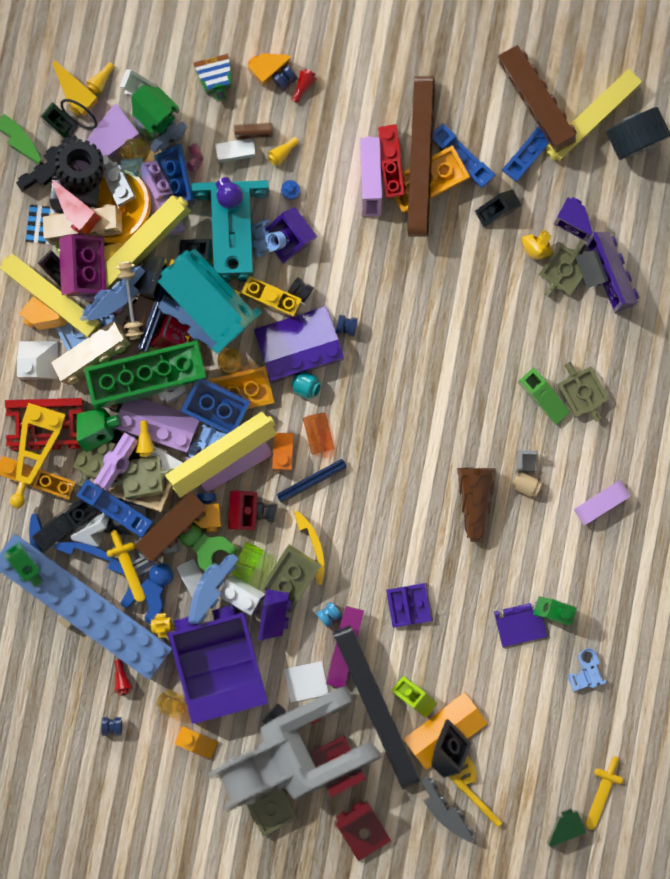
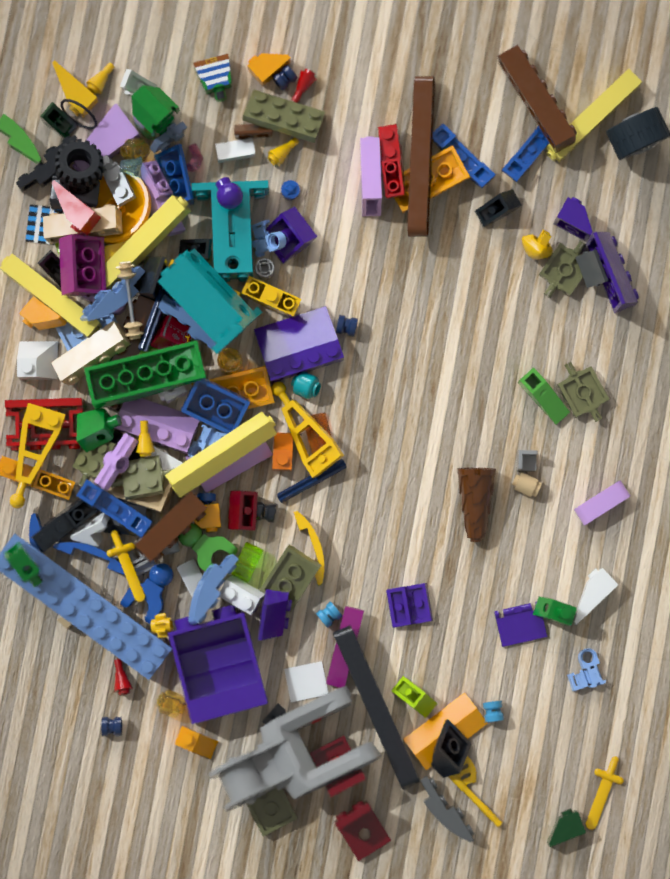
(264, 269): none -> light grey wheel
(283, 116): none -> olive plate
(299, 288): black wheel -> none
(323, 457): none -> yellow plate
(495, 715): none -> dark azure wheel
(594, 592): none -> white slope

